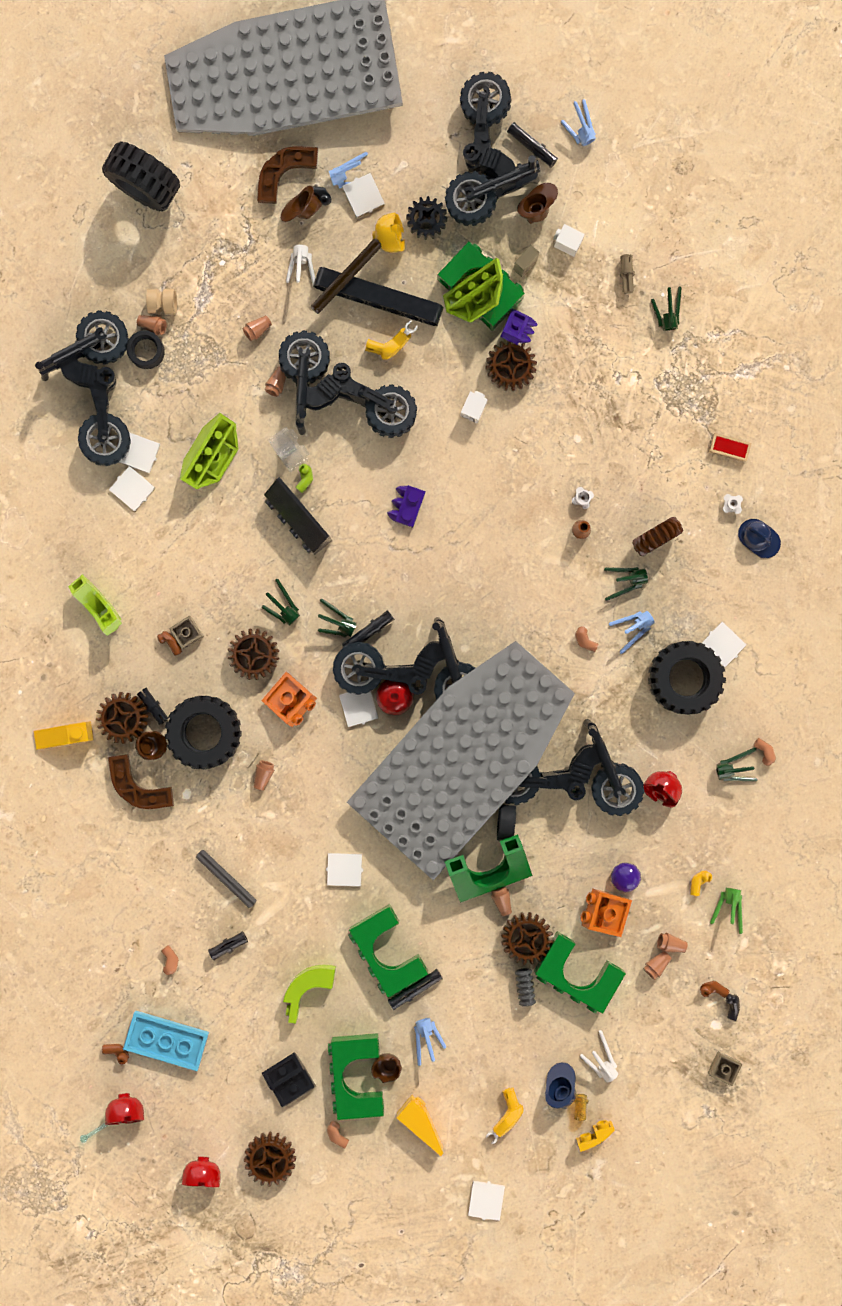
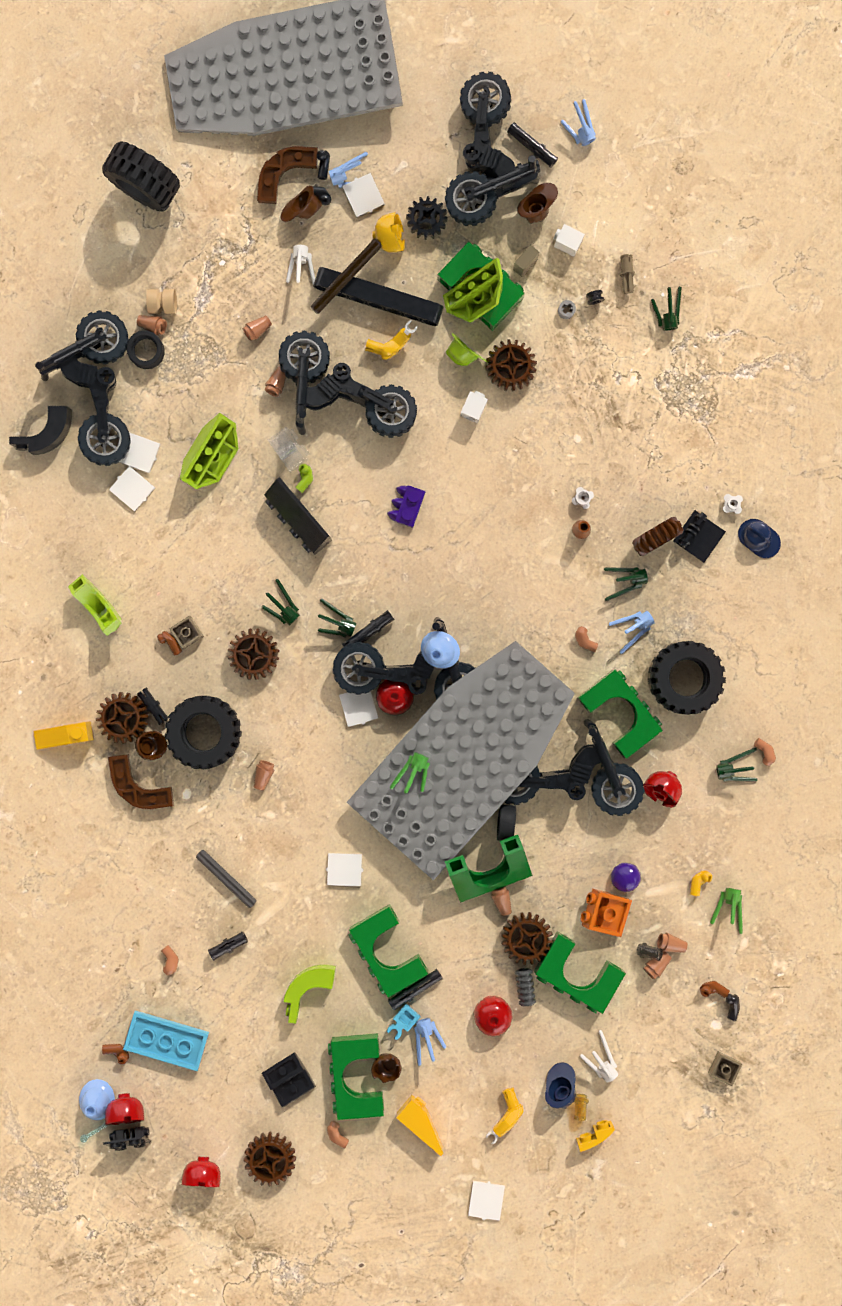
(51, 436): none -> black arch
(95, 1099): none -> light blue hat
(120, 1138): none -> black hinge
(289, 700): orange plate -> none
(324, 158): none -> black arm
(404, 1019): none -> medium azure plate
(417, 763): none -> bright green plant
(440, 649): none -> light blue hat
(461, 353): none -> lime piece
(493, 1016): none -> red cylinder
(518, 327): dark purple plate -> none
(568, 315): none -> light grey bush
(595, 297): none -> black bush
(644, 725): none -> green arch
(649, 951): none -> clear smoke pin
(699, 536): none -> black hinge
(724, 643): white piece -> none
(730, 447): tile -> none

